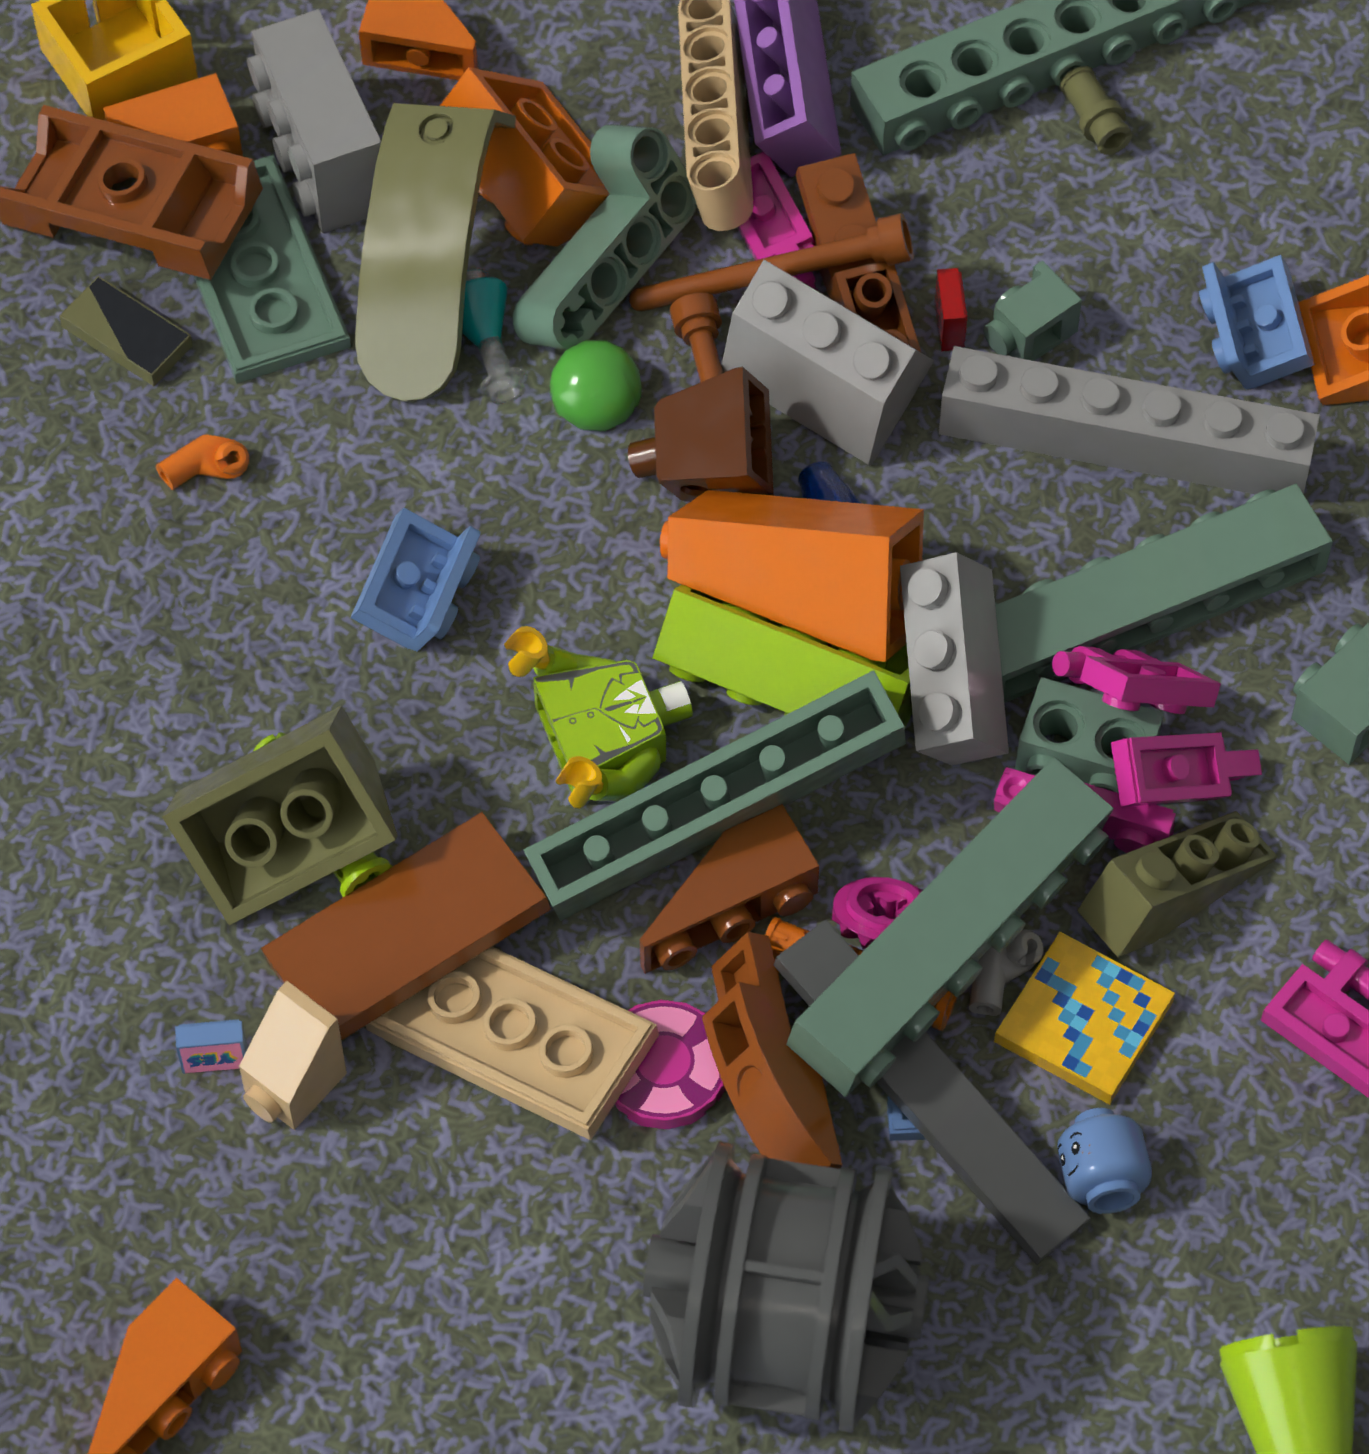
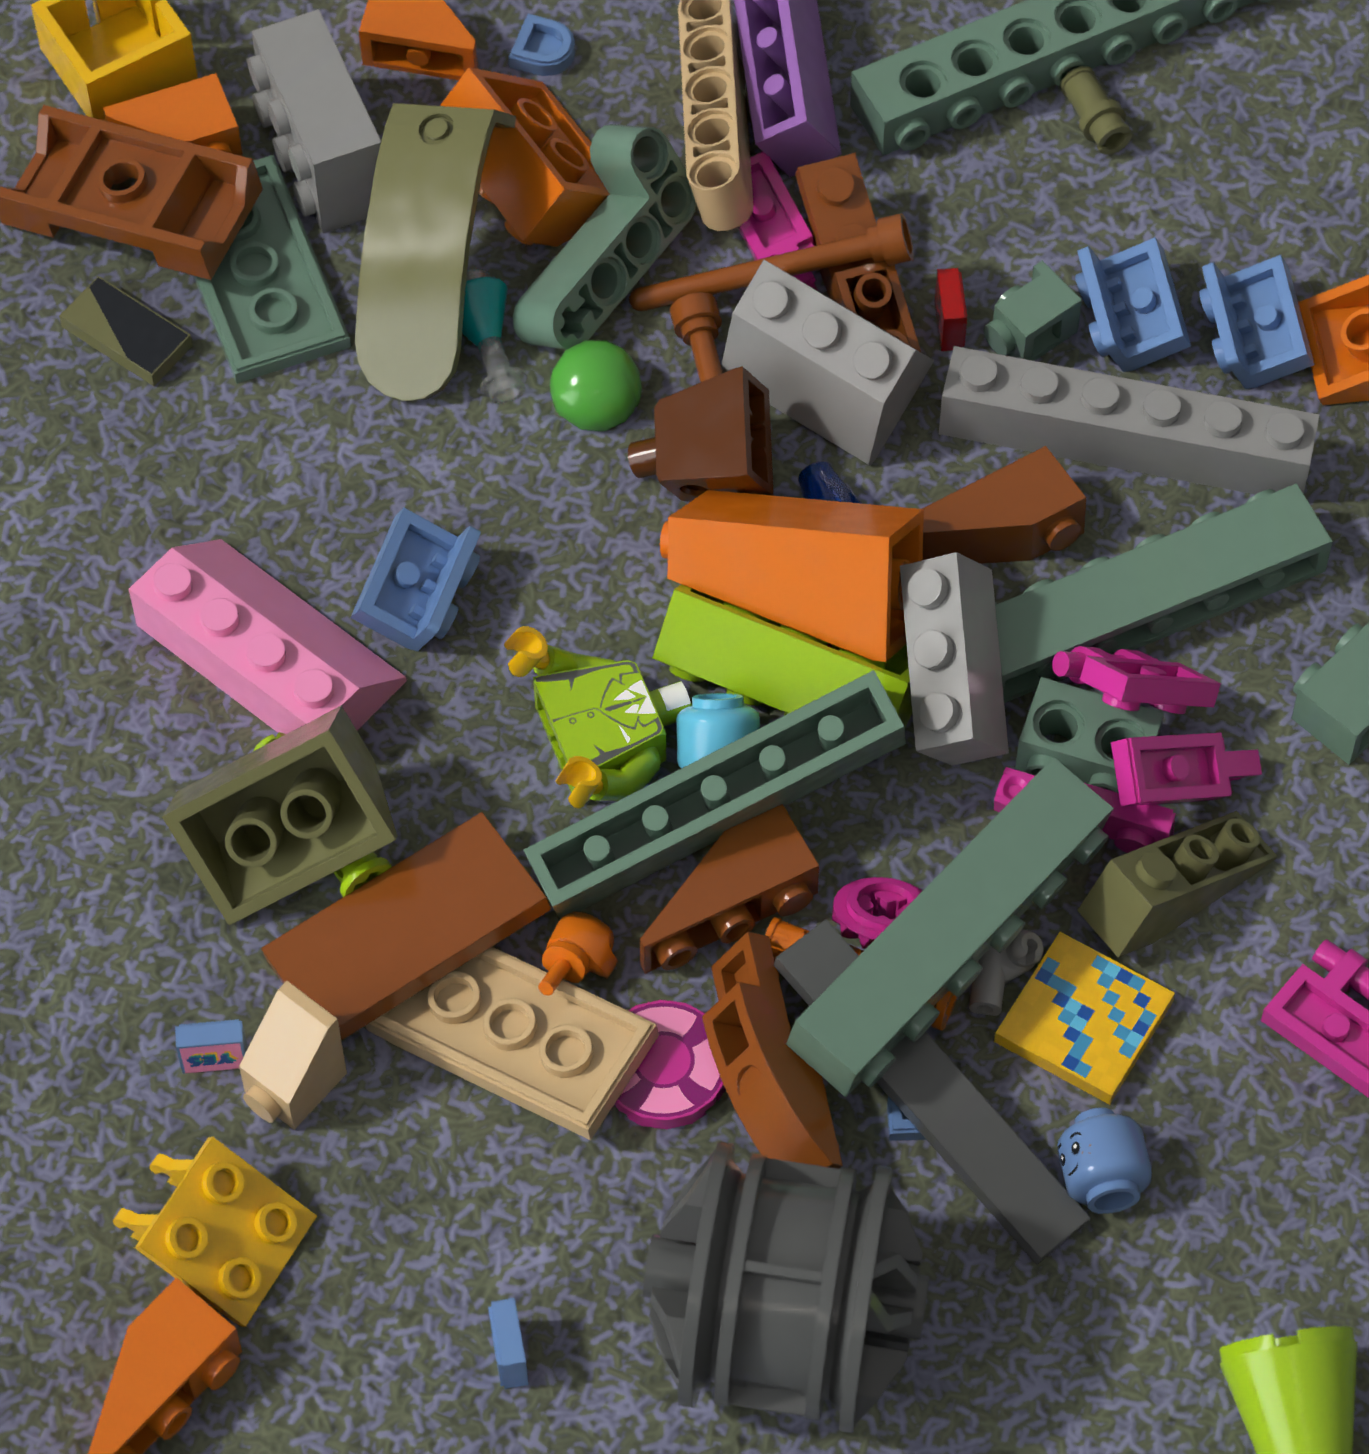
(204, 456): orange arm -> none
(221, 1229): none -> yellow plate
(258, 638): none -> bright pink slope
(508, 1343): none -> medium blue tile
(542, 47): none -> medium blue tile
(575, 948): none -> orange piece
(712, 724): none -> medium azure head
(1008, 513): none -> dark orange slope
(1132, 305): none -> medium blue bracket

